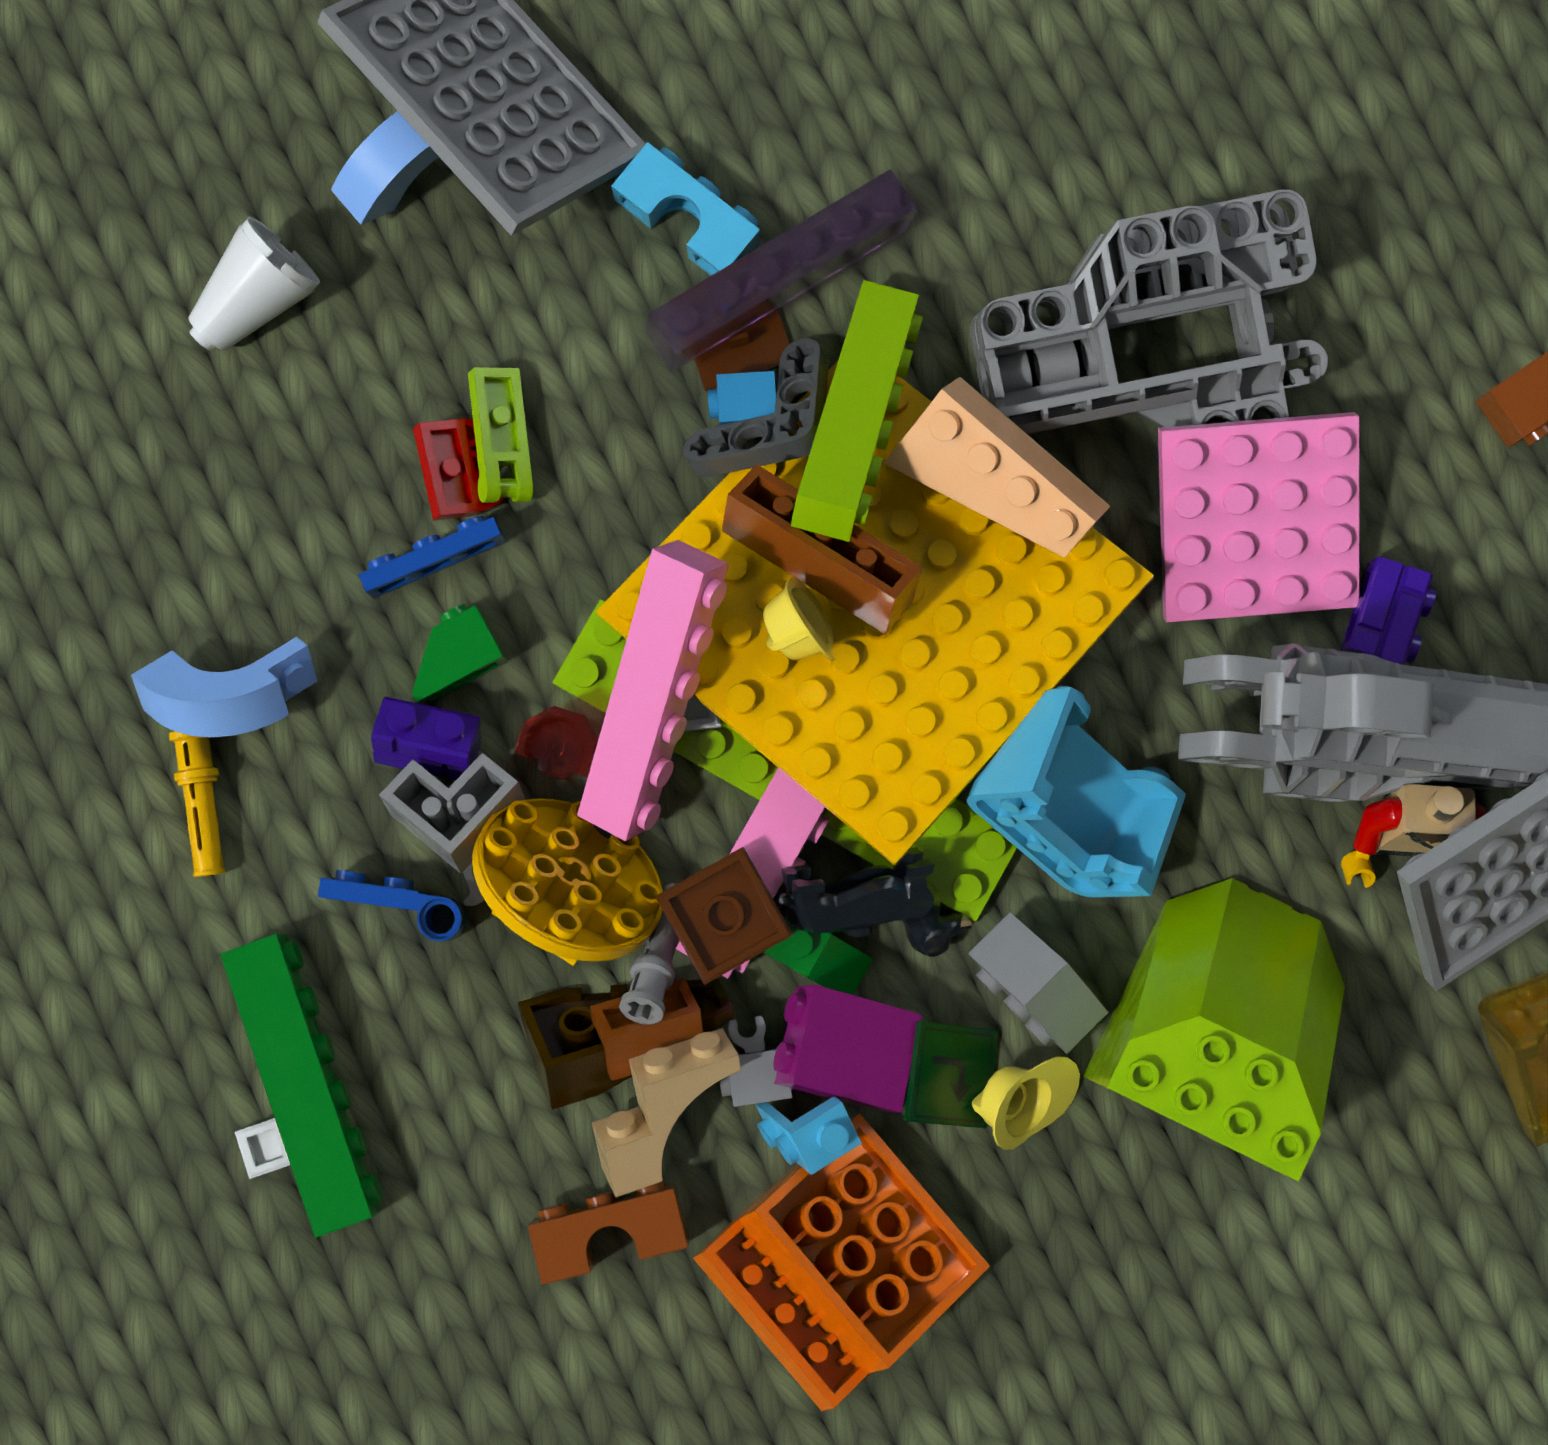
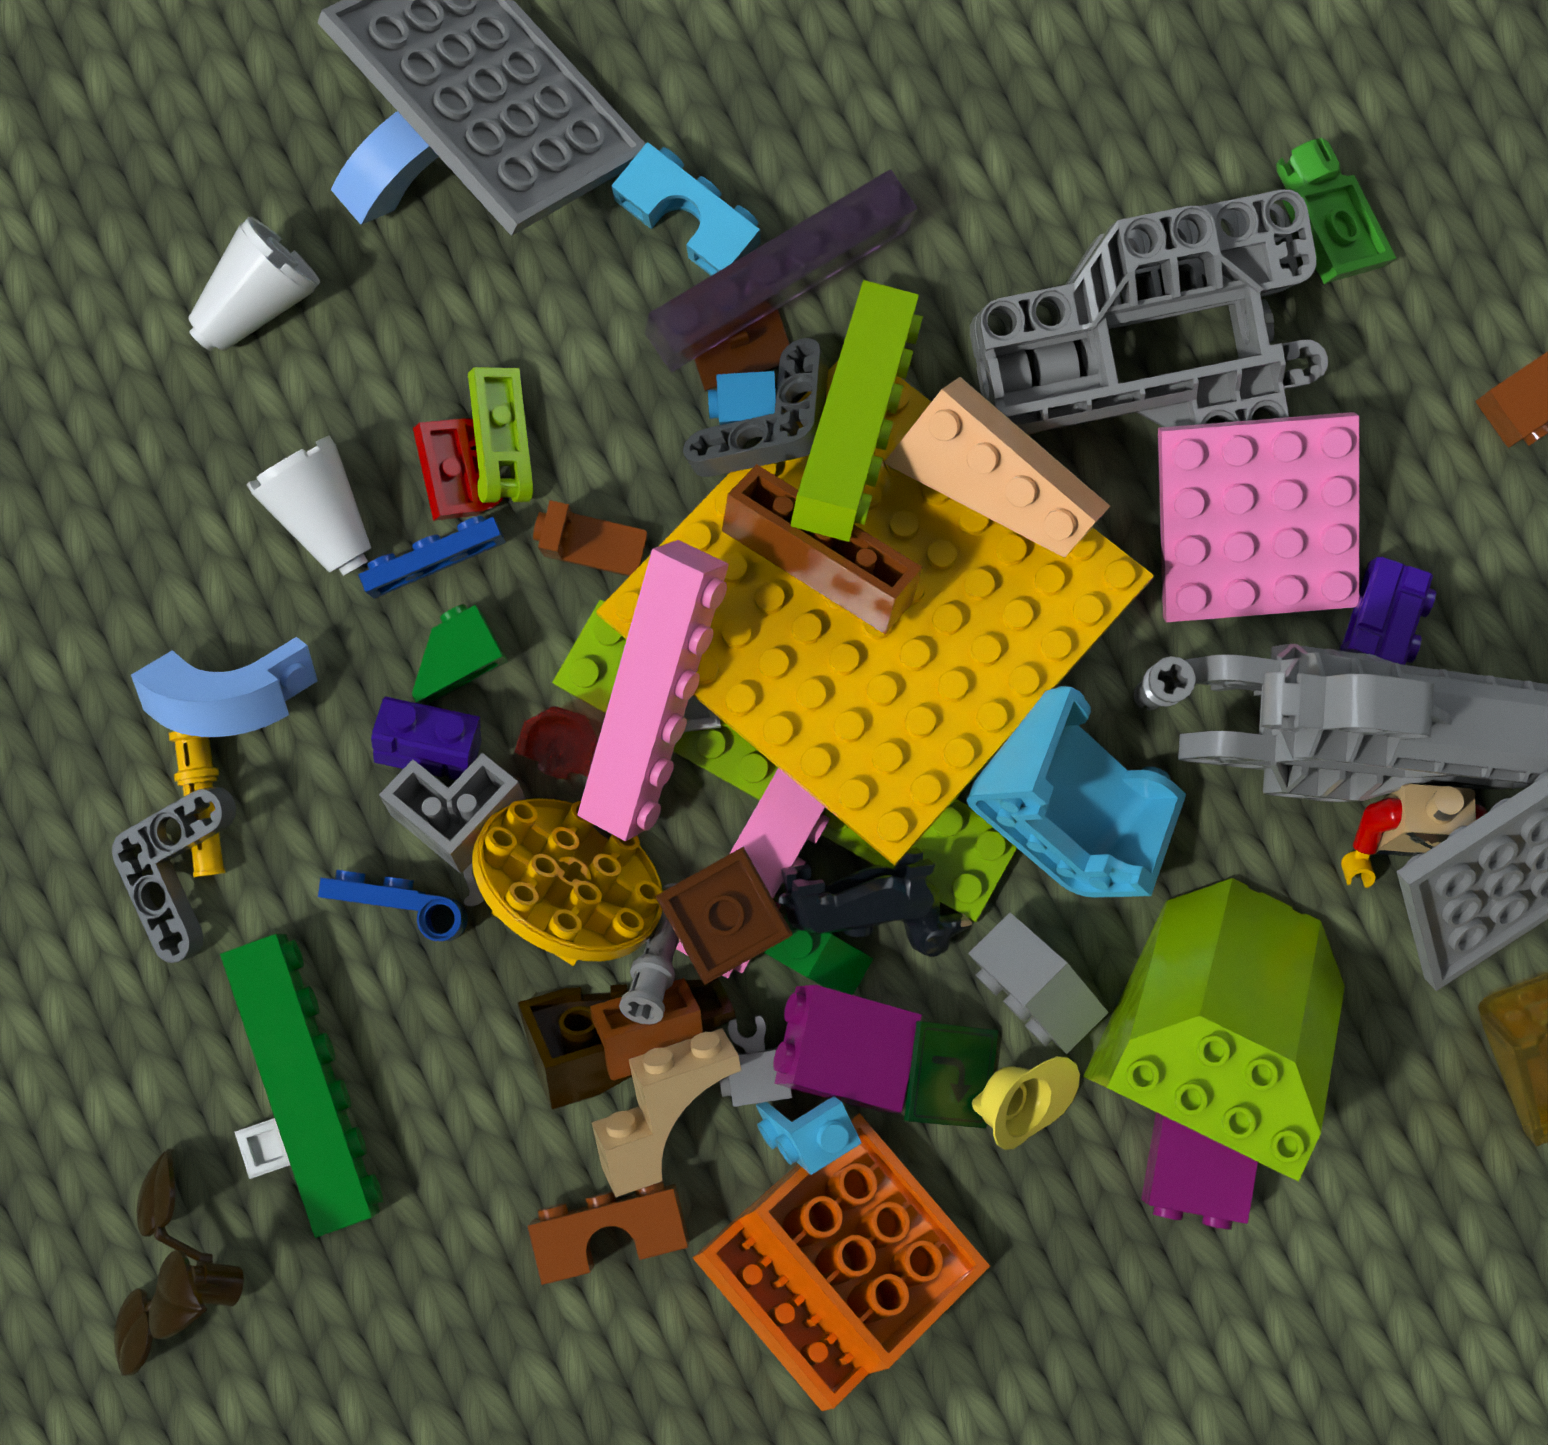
(156, 854): none -> dark grey beam
(180, 1286): none -> dark brown plant
(316, 505): none -> white cone
(588, 540): none -> dark orange bracket
(798, 623): light yellow piece -> none
(1165, 684): none -> light grey pin
(1197, 1176): none -> magenta brick
(1340, 217): none -> bright green plate

